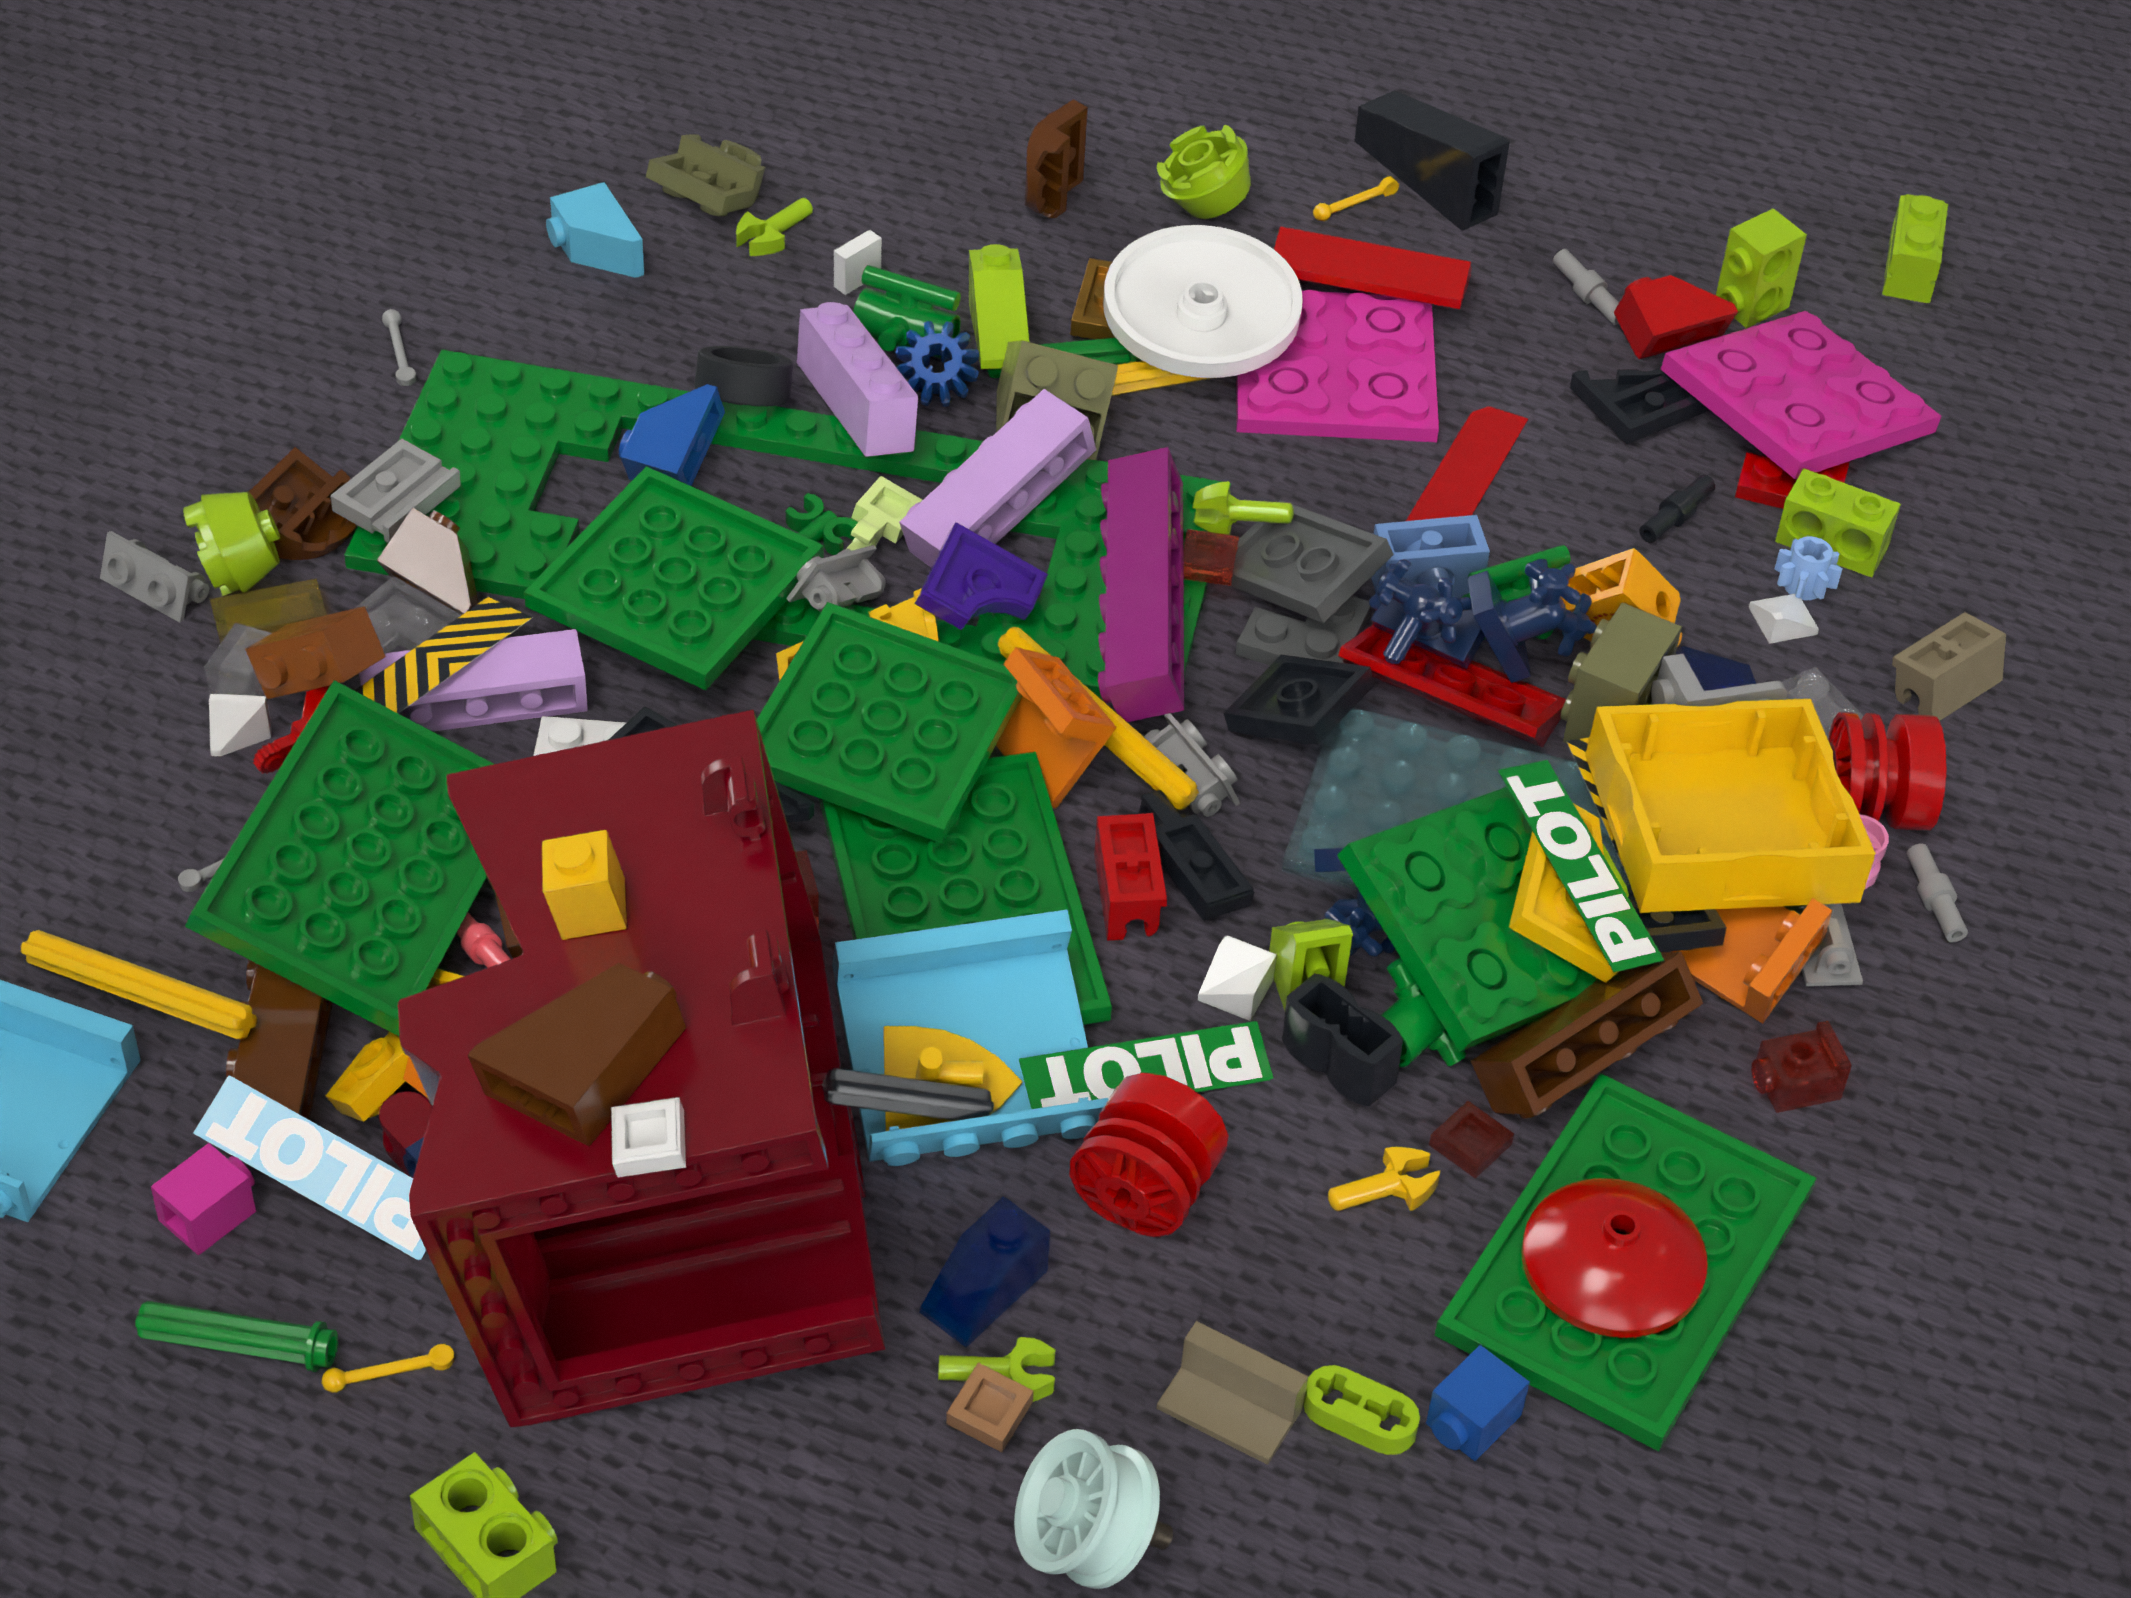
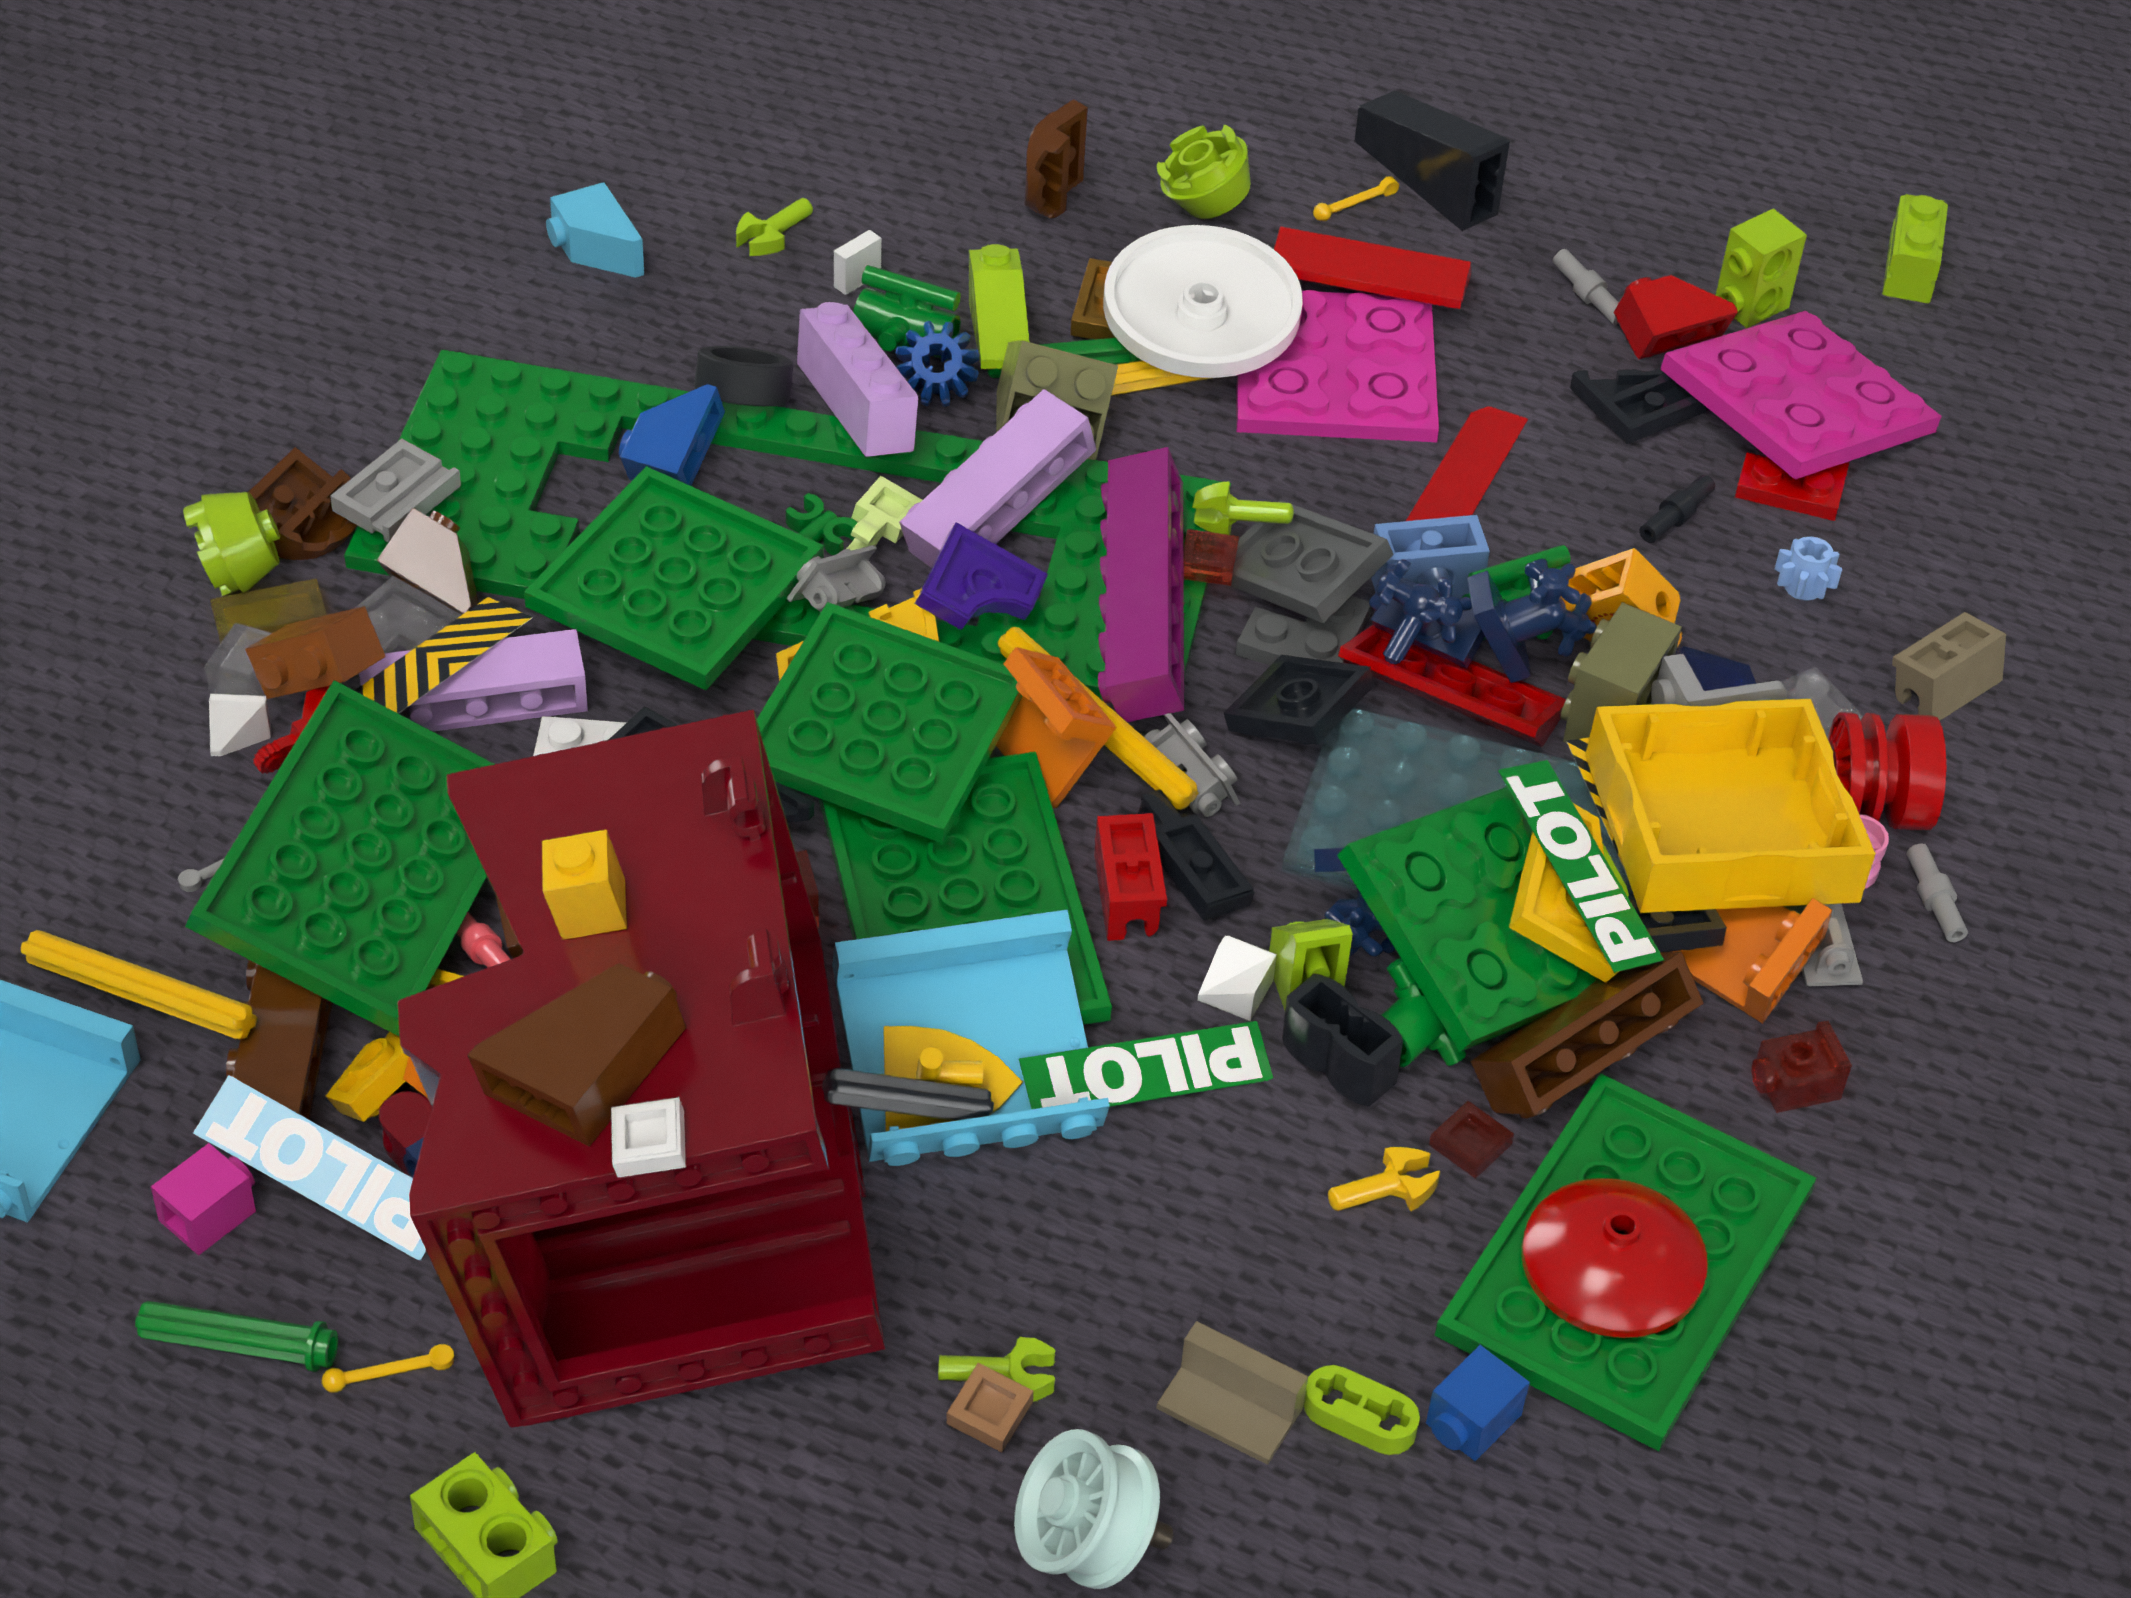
(150, 577): light grey hinge -> none
(404, 375): light grey hinge -> none
(712, 176): olive slope -> none
(987, 1271): clear blue slope -> none
(1149, 1154): red wheel -> none
(1783, 618): white slope -> none
(1846, 517): lime brick -> none

